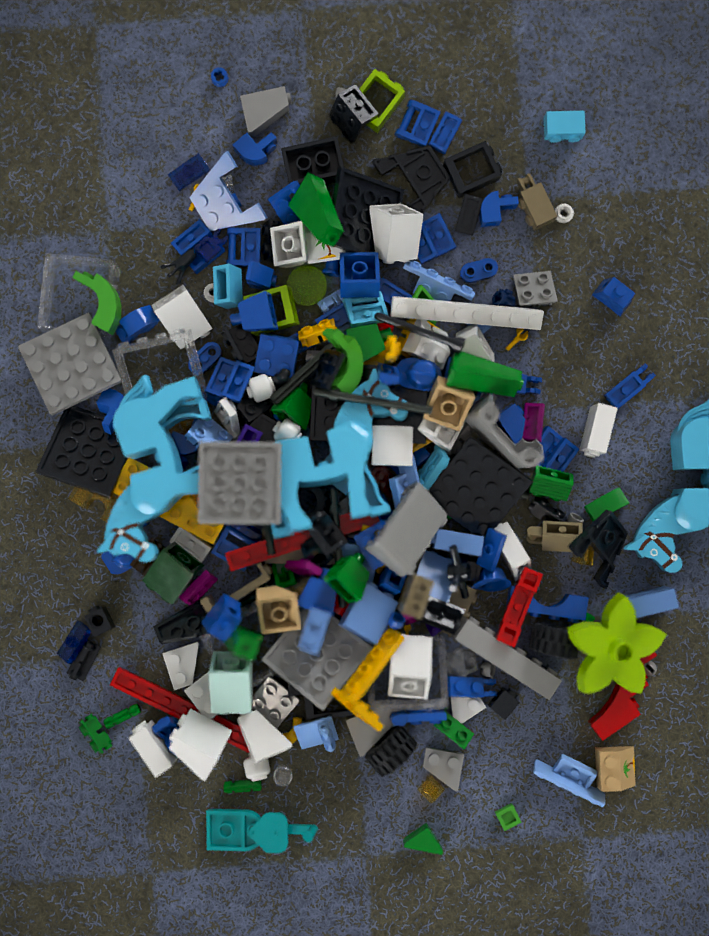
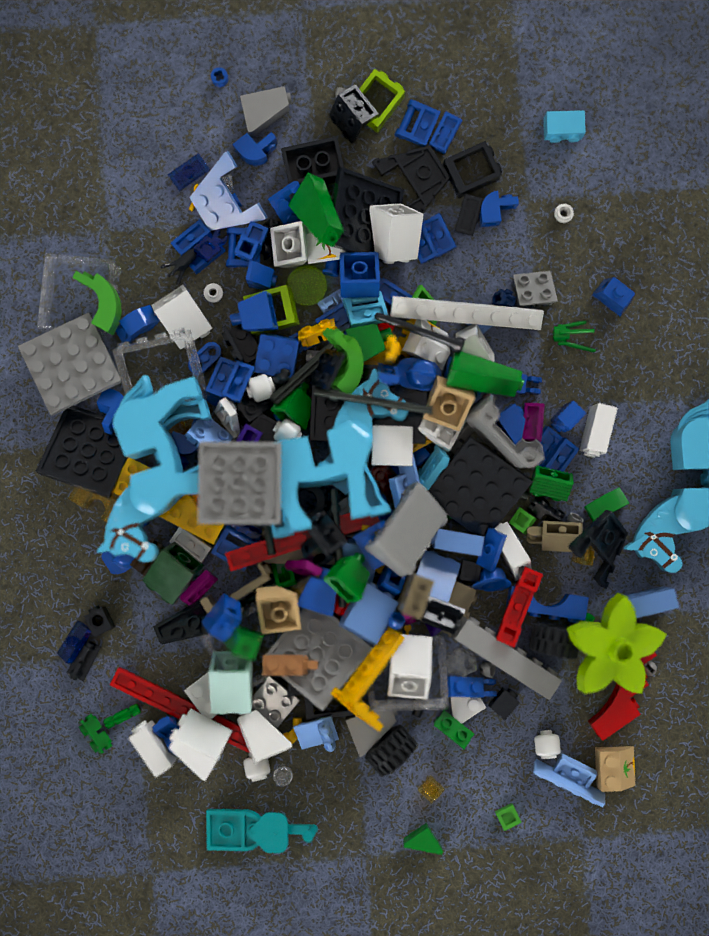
(182, 664): white wing -> none
(227, 286): medium azure piece -> none
(242, 786): green axle -> none
(251, 243): none -> blue brick
(287, 665): none -> medium nougat hinge
(315, 632): medium blue brick -> none
(416, 717): blue hinge -> none
(436, 285): light blue bracket -> none
(444, 765): light grey wing -> none
(459, 572): black bar -> none
(479, 270): blue plate -> none
(520, 337): yellow hand -> none
(522, 520): none -> bright green plate
(535, 203): dark tan brick -> none
(547, 745): none -> white head
(562, 333): none -> green plant
(567, 417): none -> blue brick
(628, 387): blue hinge -> none

